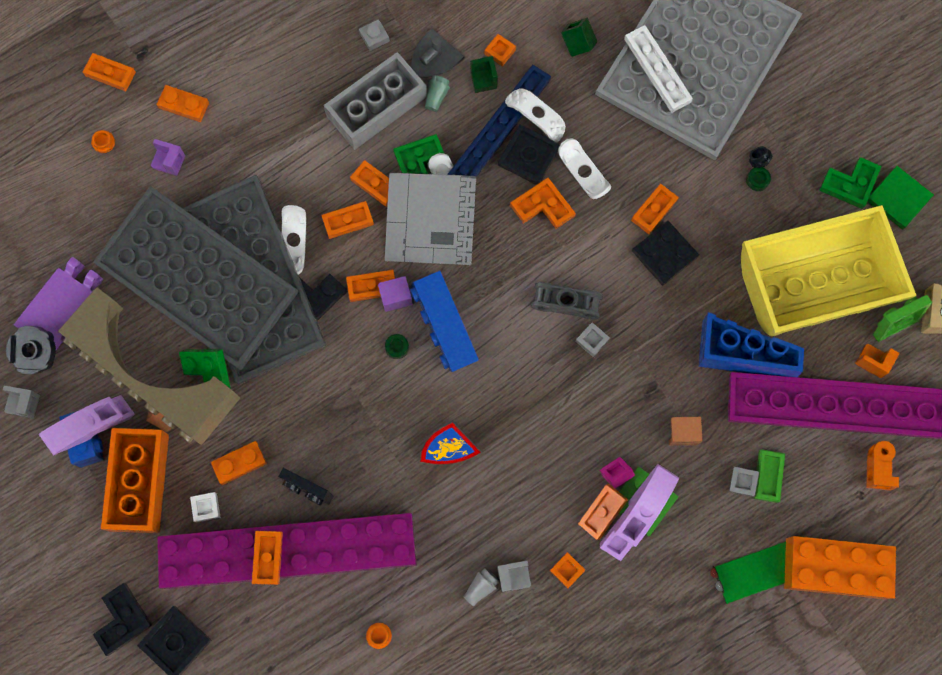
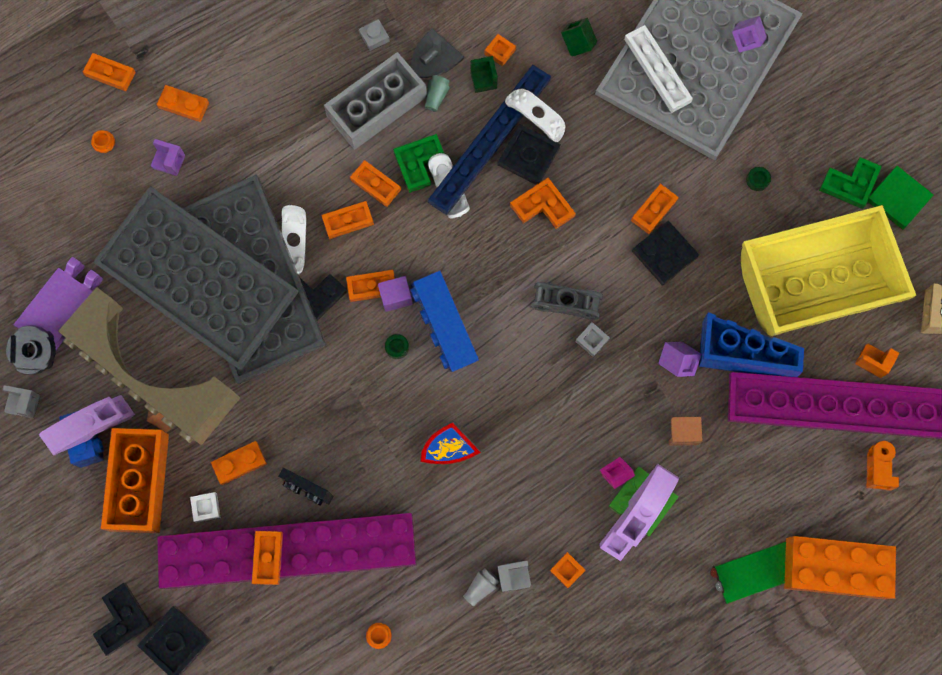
(205, 363): green plate -> none
(430, 218): light grey sticker -> none
(575, 157): white piece -> none
(603, 511): orange plate -> none
(679, 359): none -> medium lavender panel
(744, 481): light grey plate -> none
(749, 34): none -> medium lavender panel
(760, 157): black plate -> none
(770, 469): bright green tile -> none
(902, 318): bright green plate -> none

